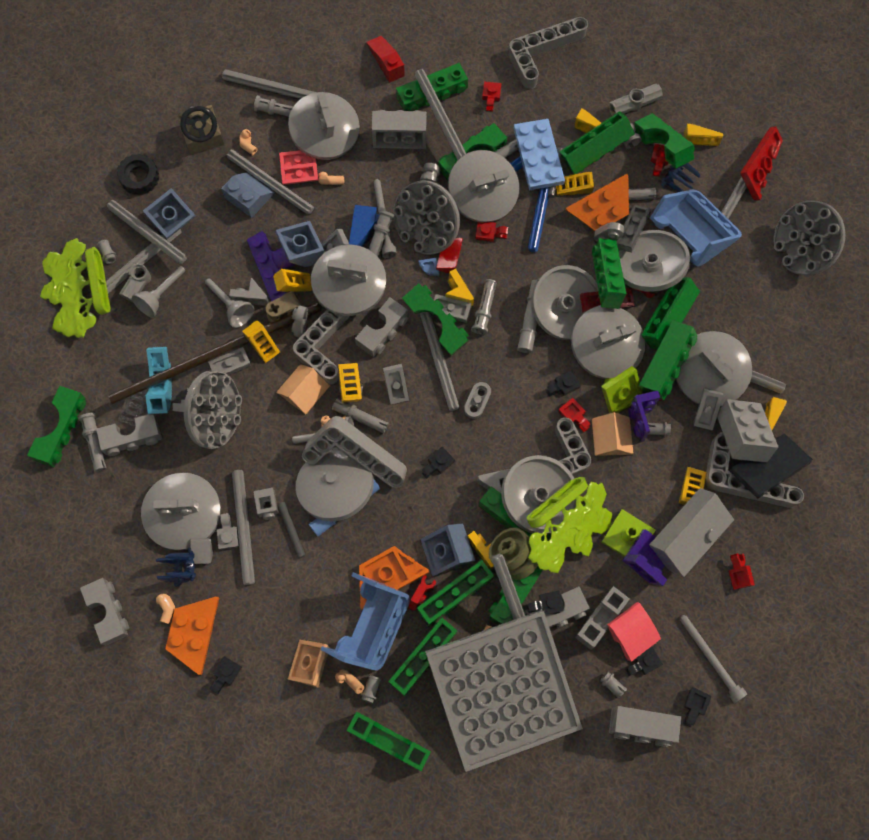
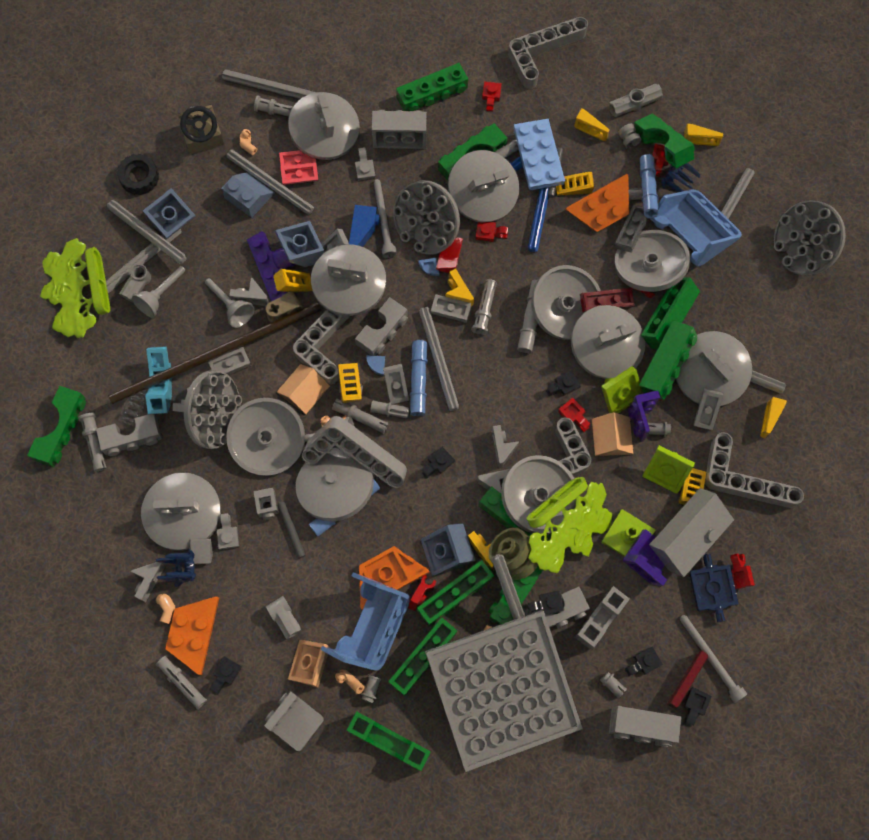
(107, 252): light grey pin -> none
(112, 626): light grey arch -> none
(149, 574): none -> light grey slope
(182, 684): none -> light grey pin
(243, 527): light grey axle -> none
(255, 331): yellow slope -> none
(265, 436): none -> light grey dish
(282, 615): none -> light grey piece
(294, 721): none -> light grey bracket
(300, 323): light grey plate -> none
(324, 179): light nougat arm -> none
(365, 167): none -> light grey plate
(376, 364): none -> medium blue tile
(381, 230): light grey pin -> none
(387, 58): red slope -> none
(389, 409): none -> light grey axle
(418, 378): none -> medium blue piece
(420, 301): green arch -> none
(430, 172): light grey wheel -> none
(440, 114): light grey axle -> none
(476, 400): light grey plate -> none
(502, 449): none -> light grey slope
(597, 142): green brick -> none
(608, 273): green brick -> none
(609, 231): light grey plate -> none
(634, 631): coral slope -> none
(649, 197): none -> medium blue piece
(668, 469): none -> lime tile
(688, 679): none -> dark red tile
(713, 588): none -> dark blue plate
(747, 431): light grey brick -> none
(761, 162): red wing -> none
(764, 476): black tile -> none

